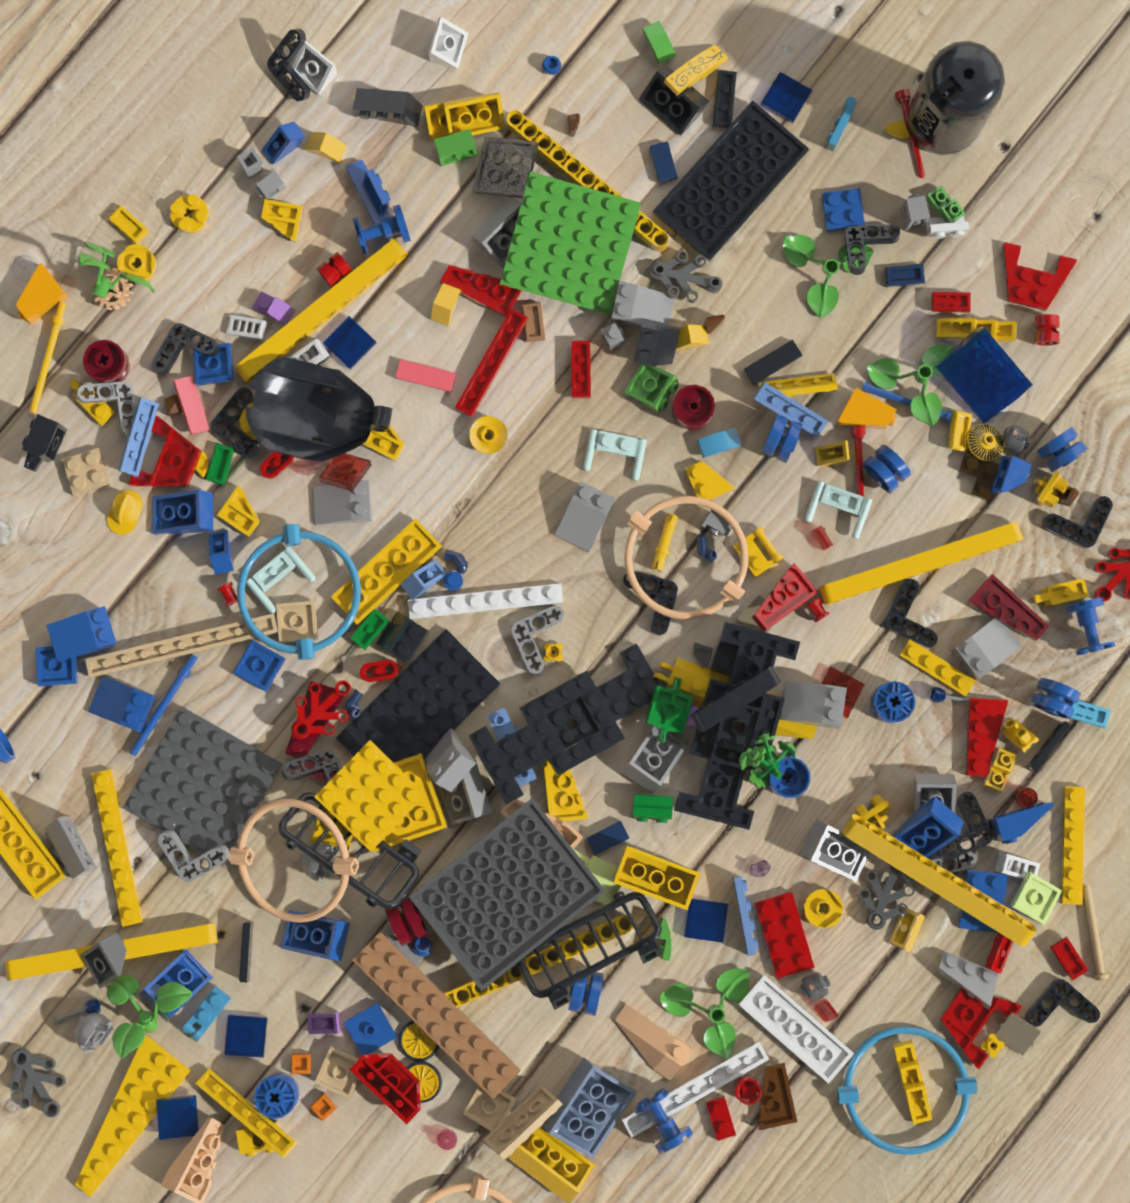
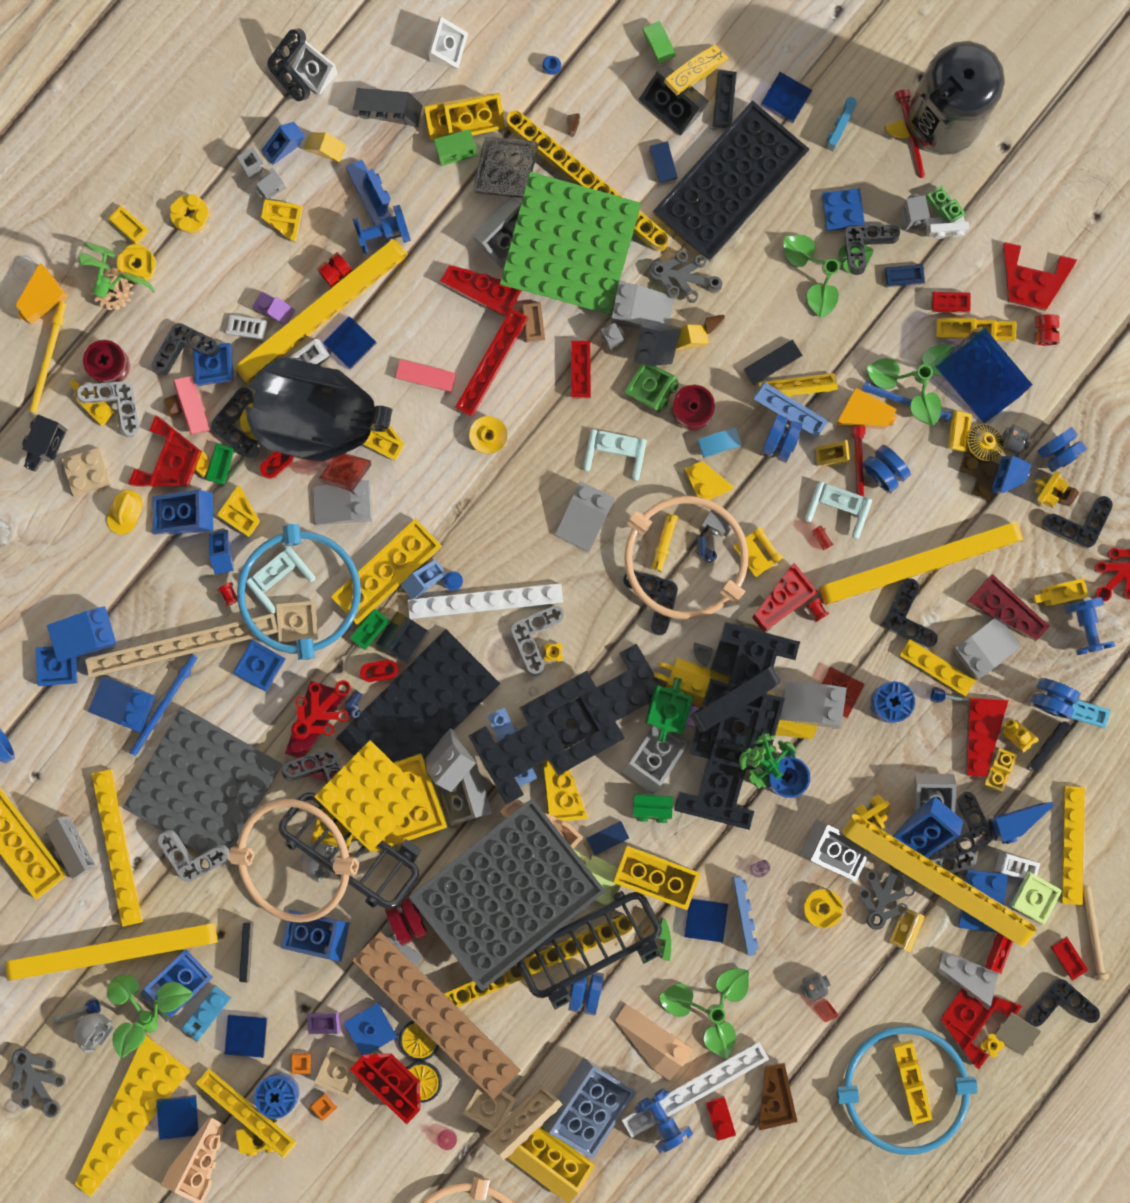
(105, 959): dark grey slope -> none
(138, 437): medium blue plate -> none
(422, 947): blue plate -> none
(445, 304): yellow slope -> none
(459, 560): dark blue arm -> none
(747, 1090): red wheel -> none
(784, 935): red plate -> none
(796, 1029): white plate -> none
(1022, 797): clear red wheel -> none

